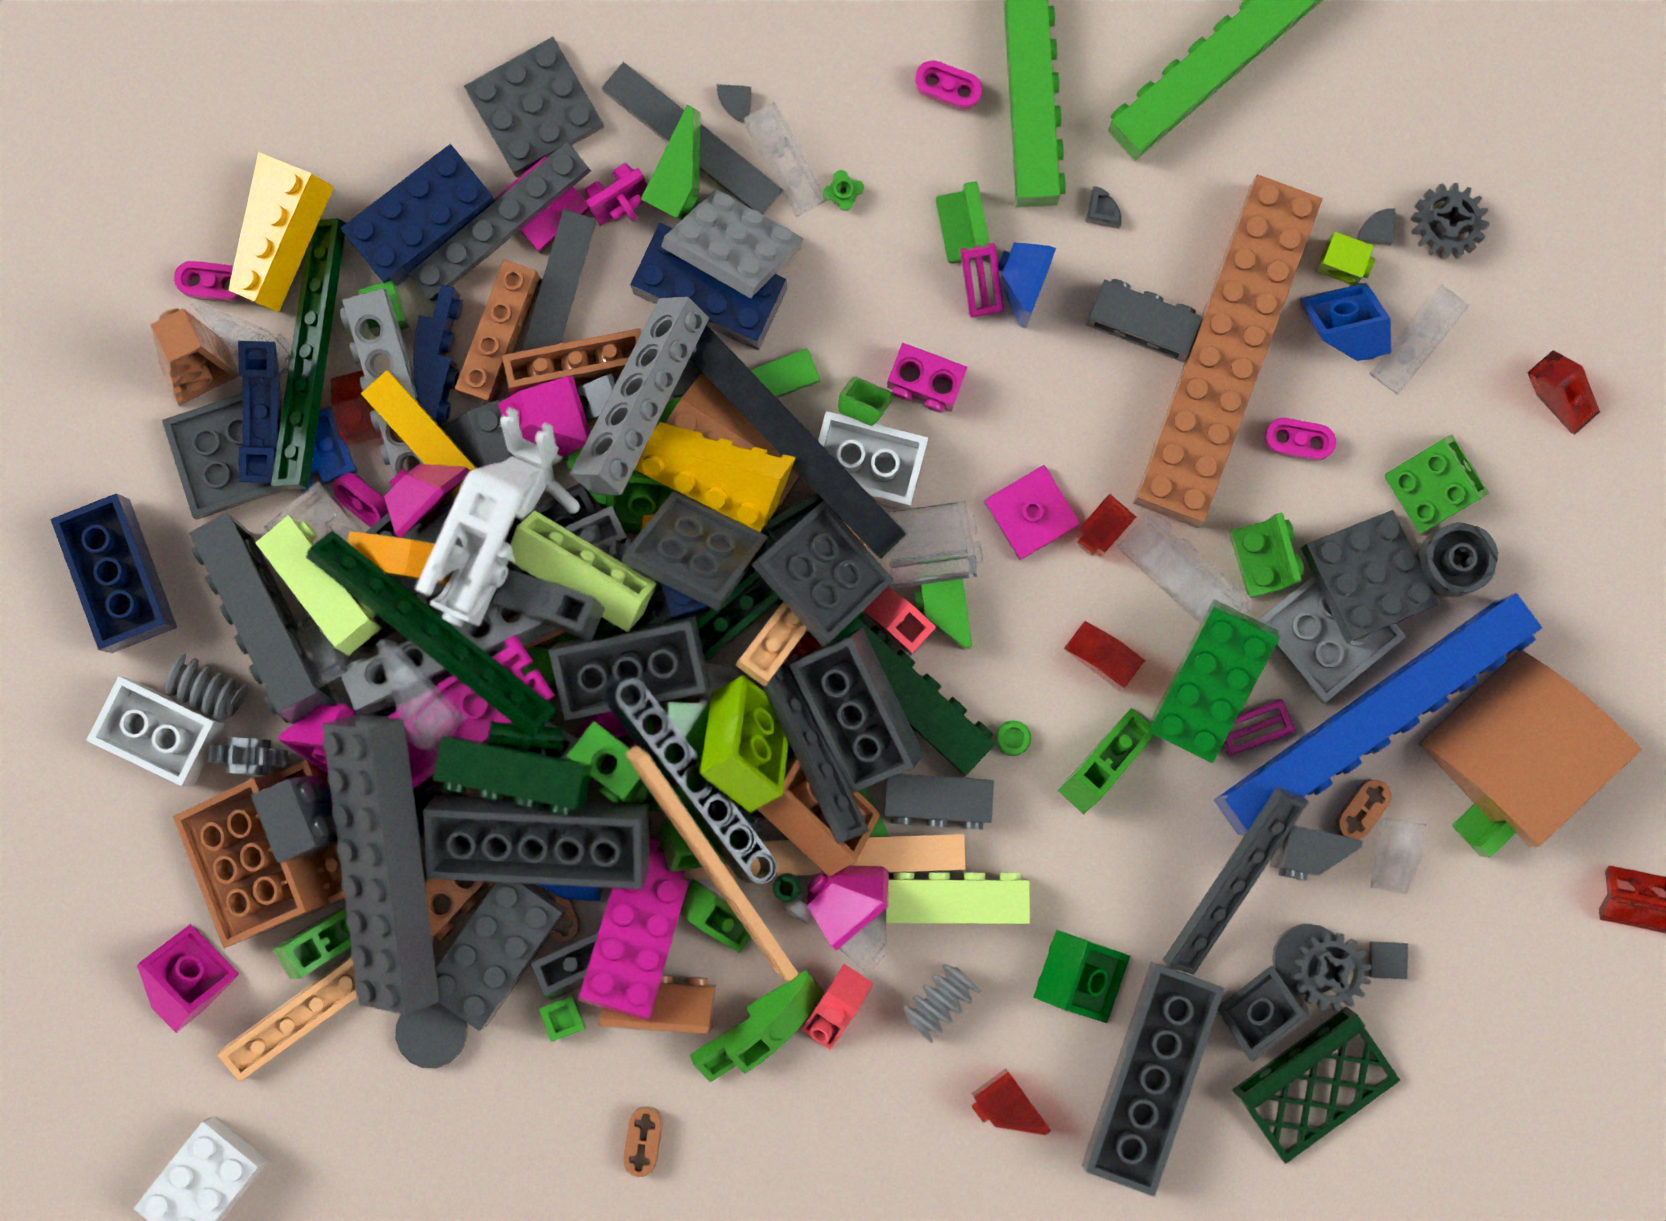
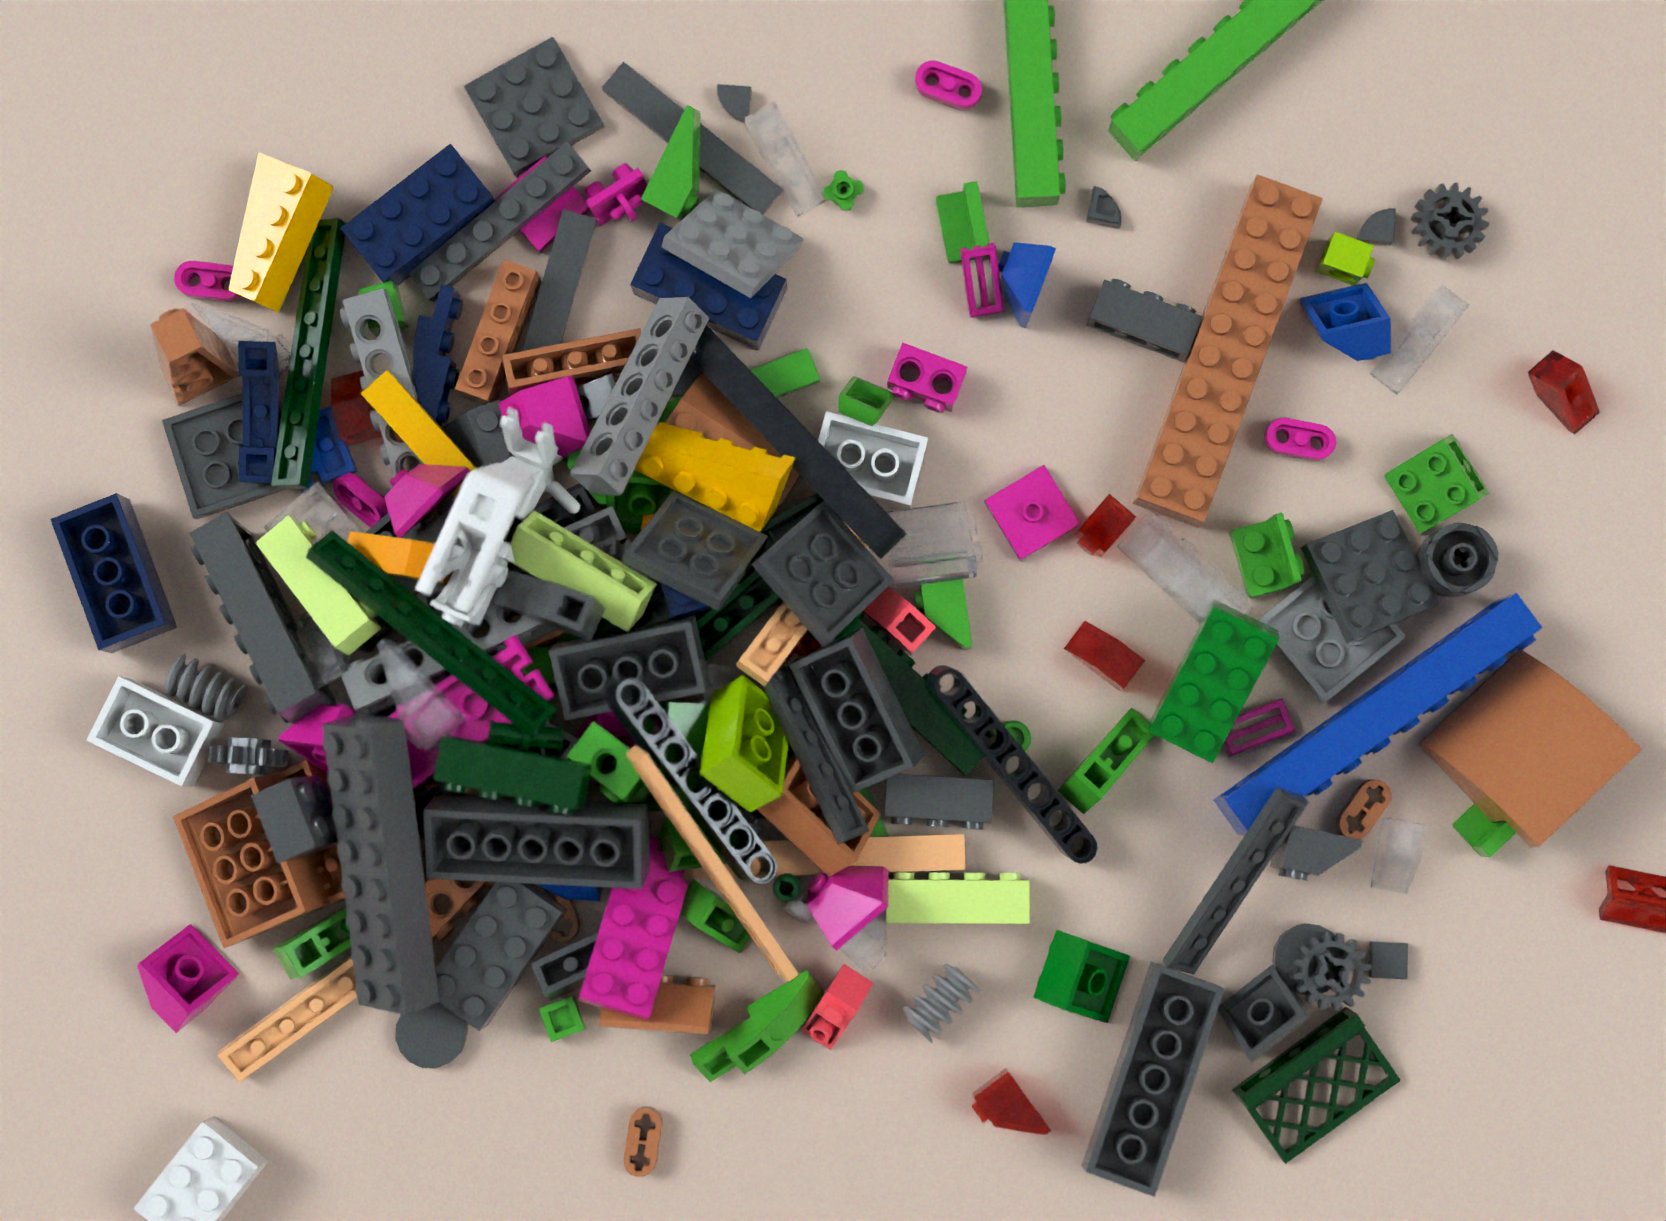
(1024, 776): none -> black beam

